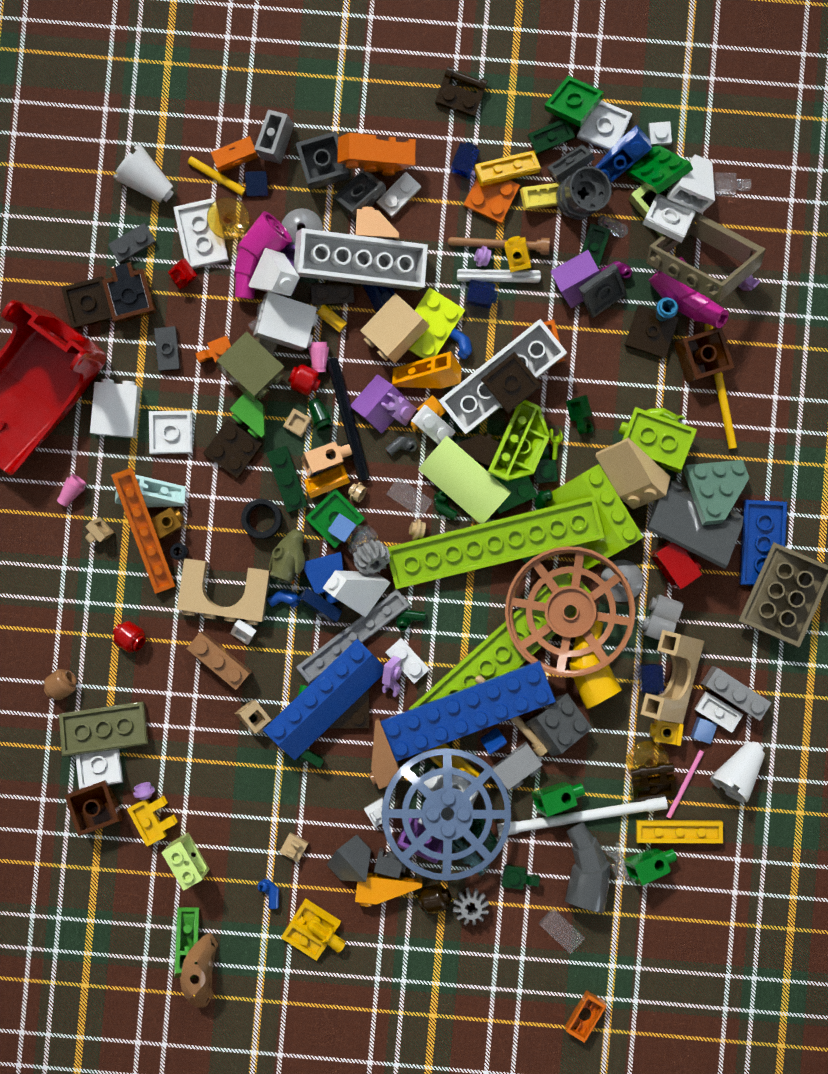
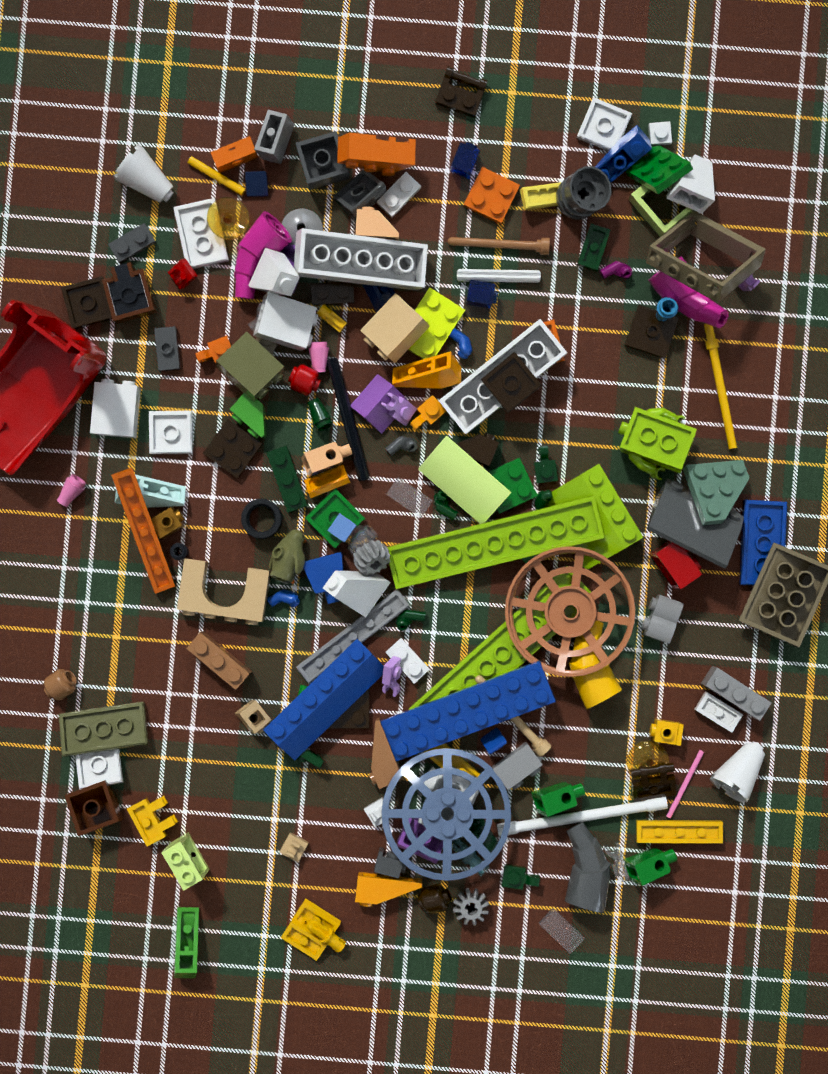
(98, 530): tan tile -> none
(129, 636): red head -> none
(143, 790): lavender plate -> none
(202, 953): medium nougat piece -> none
(243, 631): white plate -> none
(271, 890): blue arm -> none
(297, 422): tan tile -> none
(319, 606): dark blue slope -> none
(351, 860): dark grey slope -> none
(357, 492): tan plate -> none
(417, 529): tan plate -> none
(432, 424): white plate -> none
(482, 256): lavender plate -> none
(507, 168): yellow tile -> none
(519, 262): yellow brick -> none
(521, 443): lime wedge -> none
(551, 136): dark green plate -> none
(555, 442): lime hand -> none
(559, 725): dark grey brick -> none
(570, 163): dark grey plate -> none
(573, 275): medium lavender slope -> none
(574, 101): green plate -> none
(579, 411): dark green plate -> none
(582, 1028): orange piece -> none
(603, 290): dark grey tile -> none
(617, 229): clear arm -> none
(631, 573): light grey dish -> none
(633, 473): tan slope -> none
(651, 678): clear blue brick -> none
(669, 218): white plate -> none
(685, 657): tan arch -> none
(703, 730): medium blue slope -> none
(704, 354): reddish brown slope -> none
(726, 184): clear plate -> none

